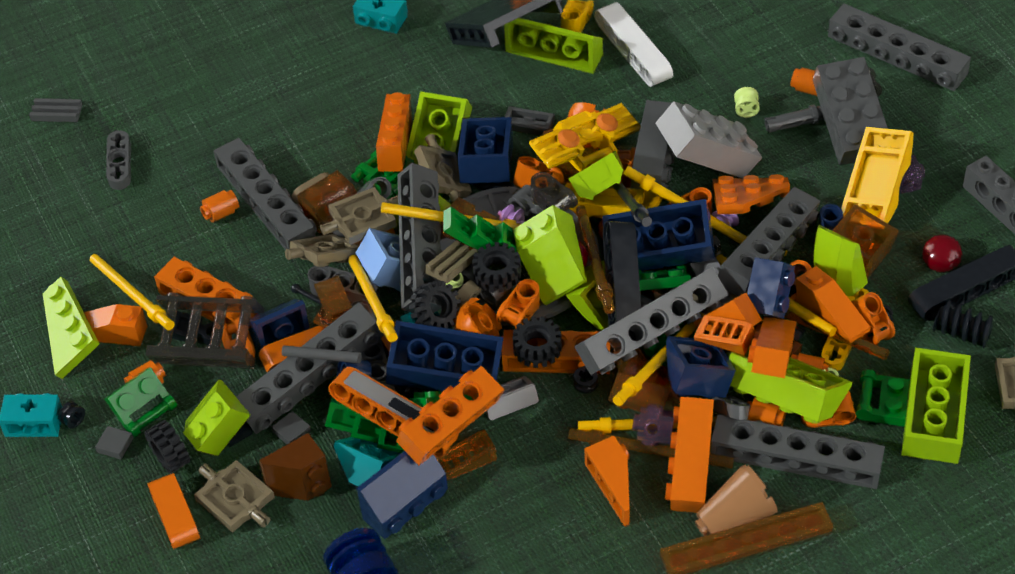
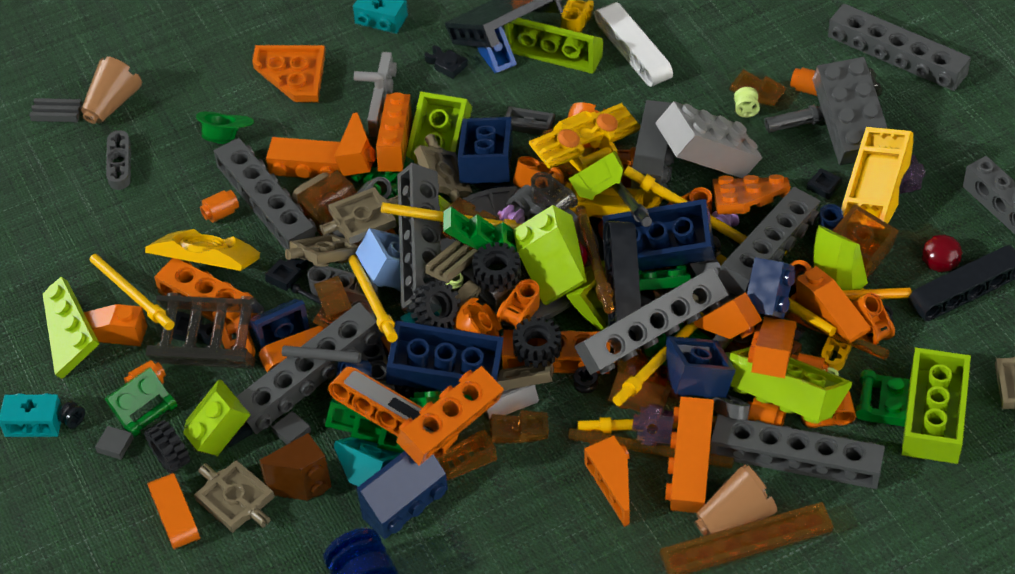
(109, 89): none -> medium nougat cone
(205, 249): none -> yellow slope
(221, 127): none -> green piece
(284, 273): none -> black plate
(292, 69): none -> orange plate
(301, 157): none -> orange brick
(355, 152): none -> orange slope
(383, 85): none -> light grey plate
(446, 63): none -> black plate
(500, 56): none -> blue slope
(519, 429): none -> clear orange slope
(525, 376): none -> dark tan tile
(738, 345): orange slope -> none
(768, 89): none -> clear orange slope
(824, 183): none -> black tile
(887, 293): none -> light orange bar
(963, 324): black piece -> none

